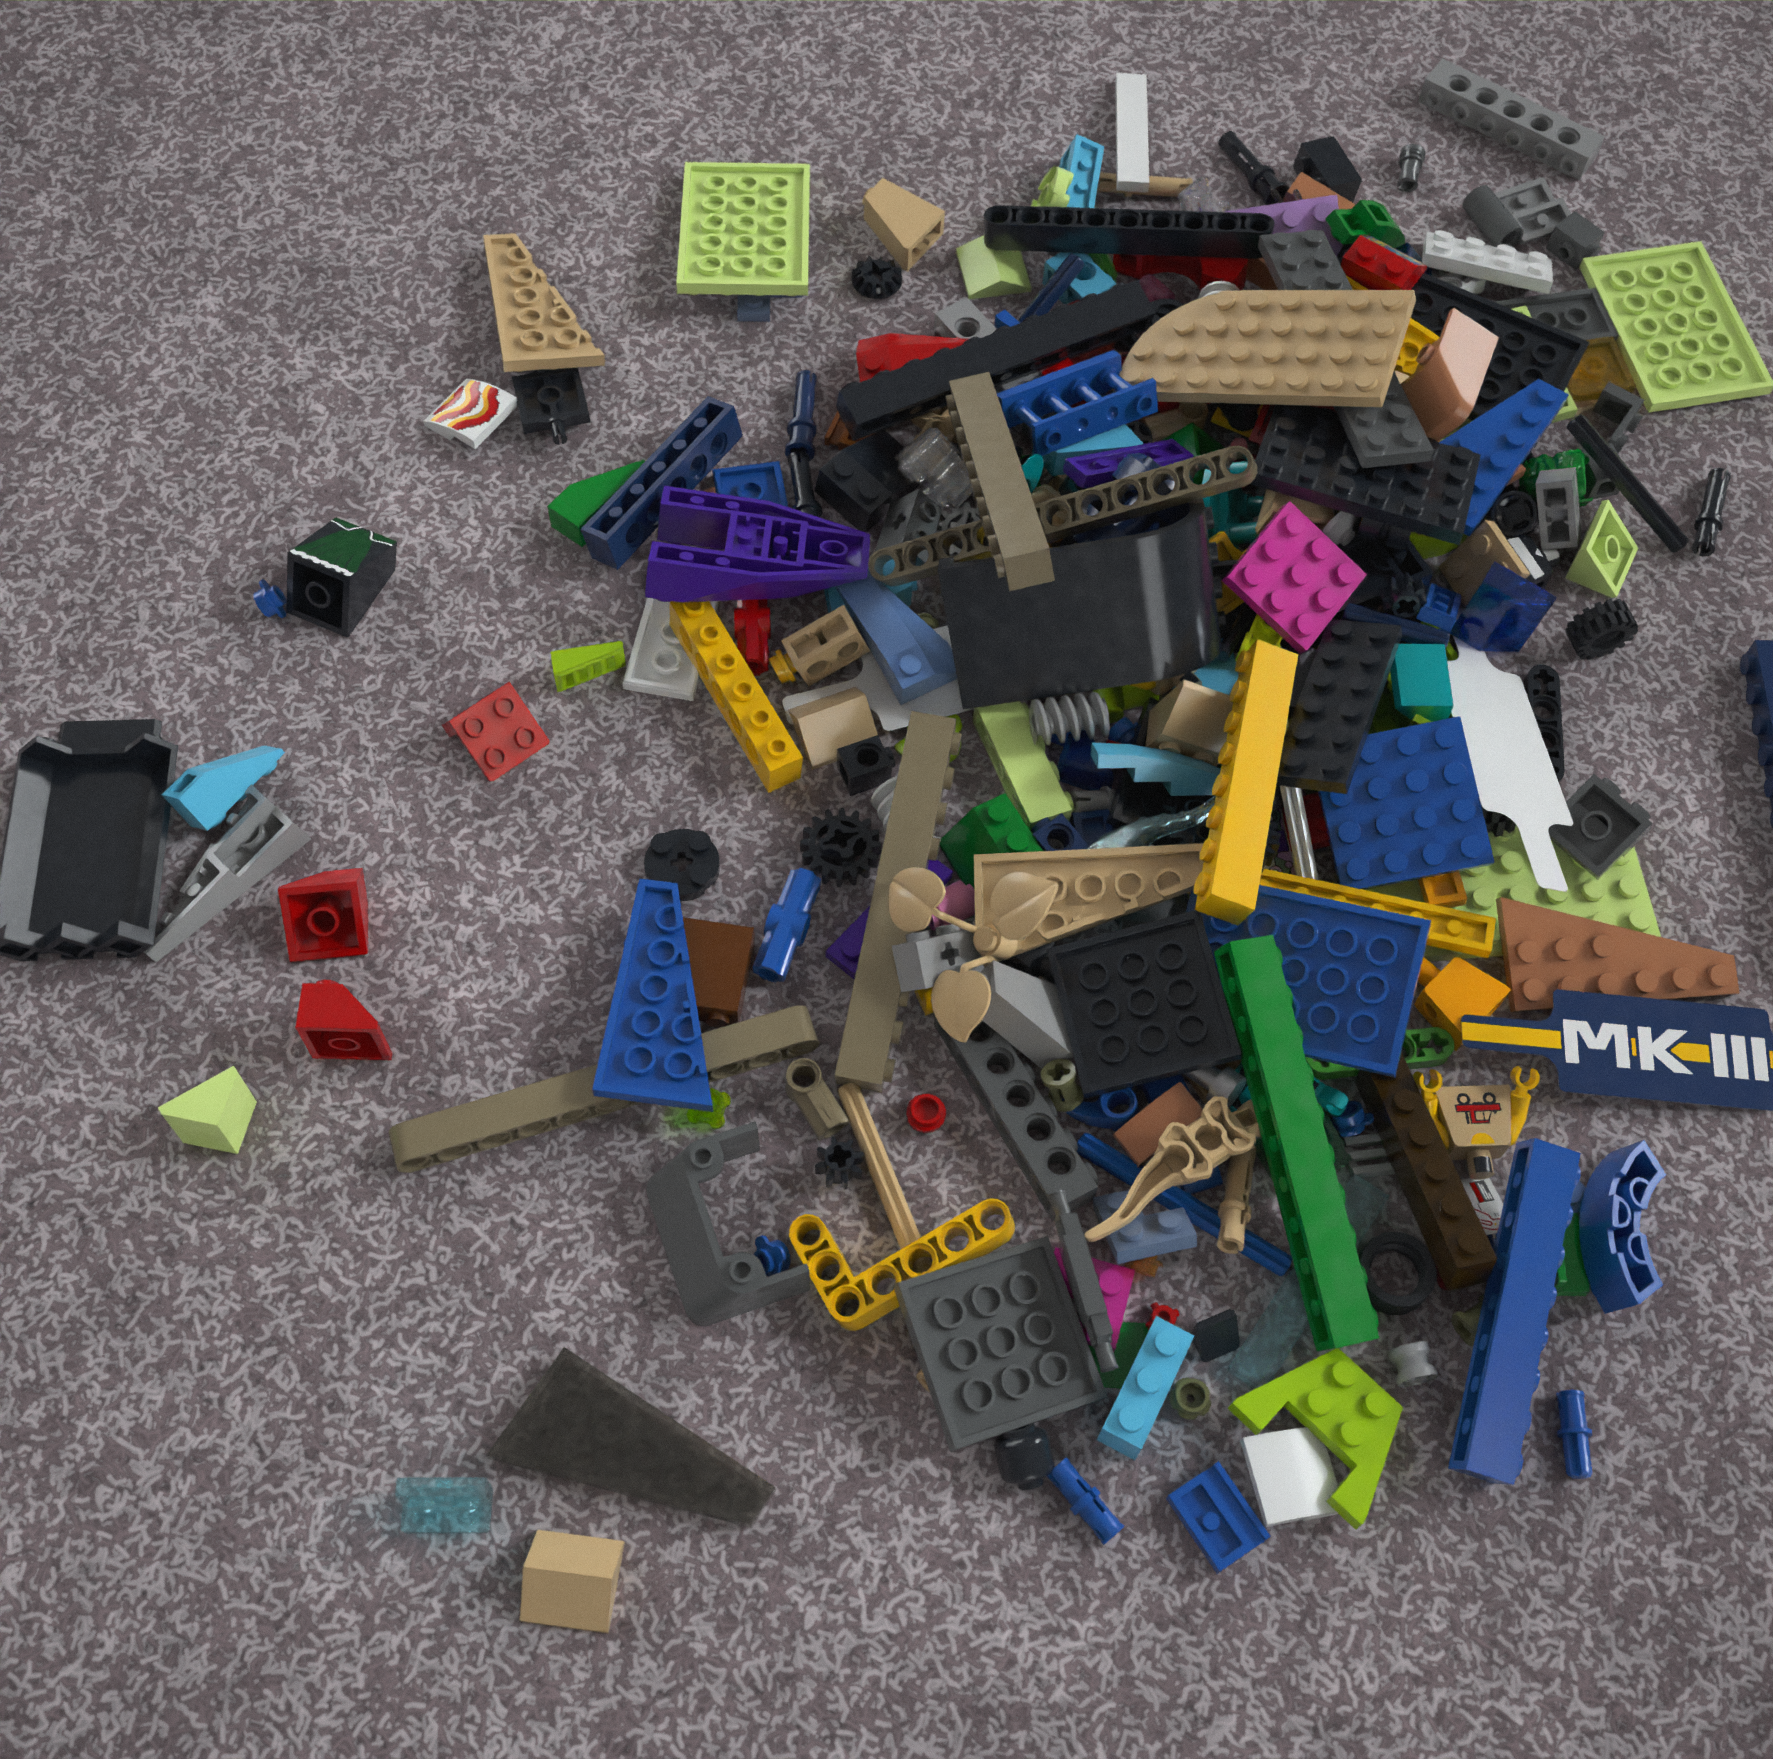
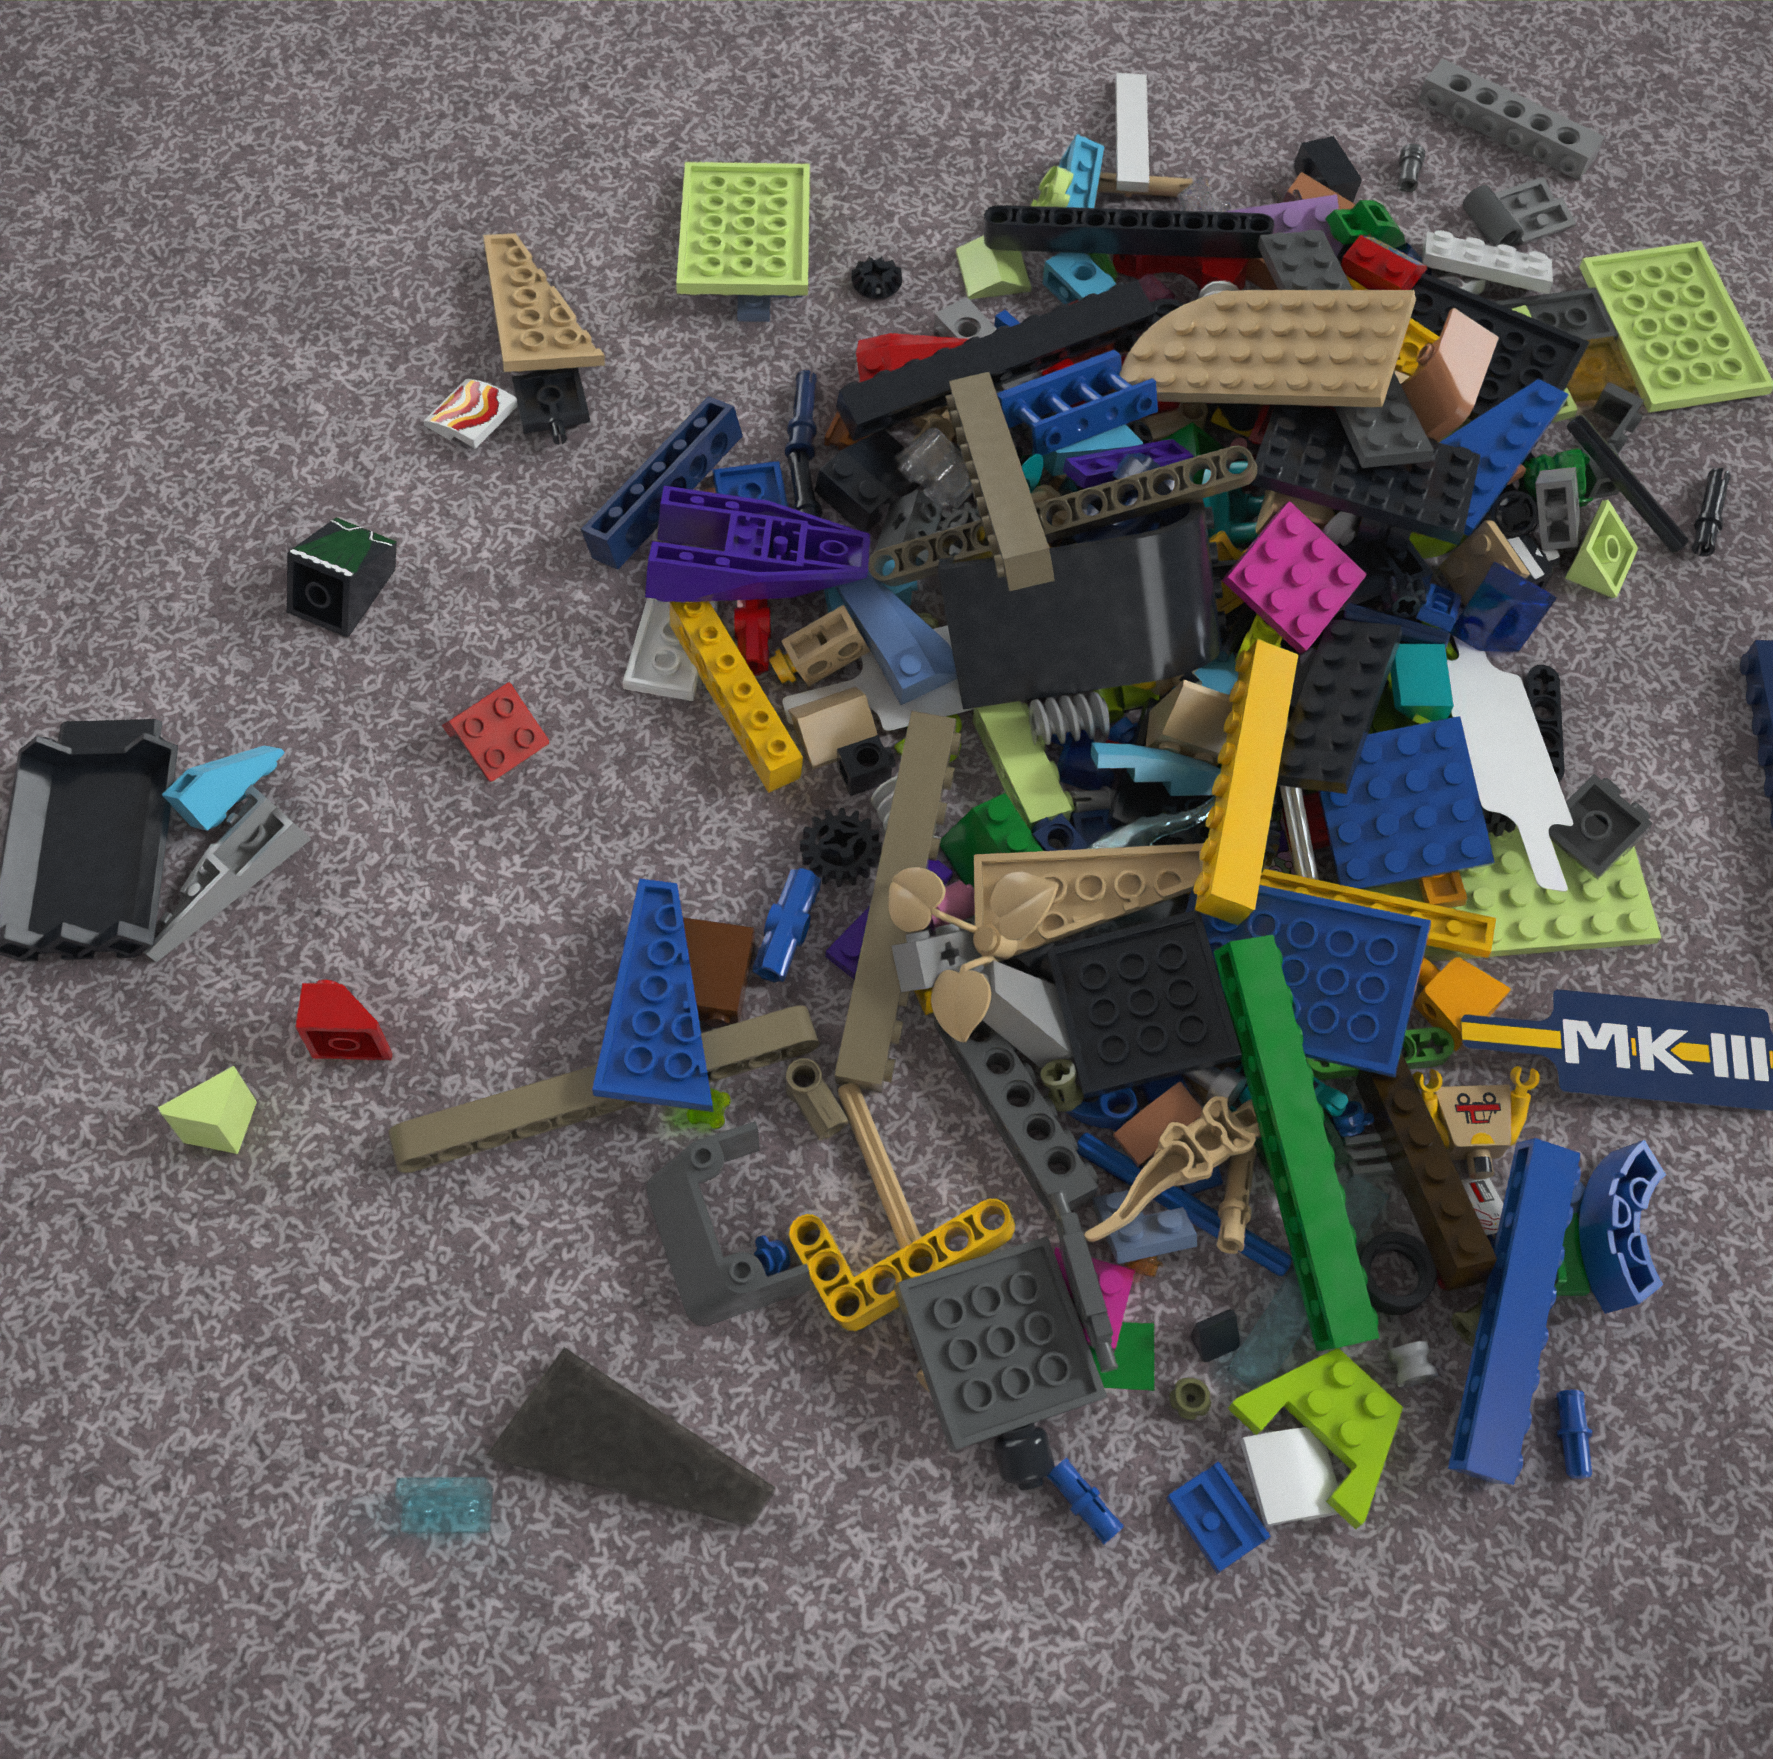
(270, 600): blue plate -> none
(325, 915): red slope -> none
(570, 1581): tan slope -> none
(584, 498): green slope -> none
(585, 663): lime slope -> none
(687, 844): black plate -> none
(832, 1171): black gear -> none
(902, 221): tan slope -> none
(926, 1113): red plate -> none
(1054, 287): dark blue axle -> none
(1145, 1388): medium azure brick -> none
(1163, 1312): red piece -> none
(1233, 146): black pin -> none
(1573, 953): nougat wing -> none
(1575, 240): dark grey brick -> none
(1601, 629): black tyre -> none

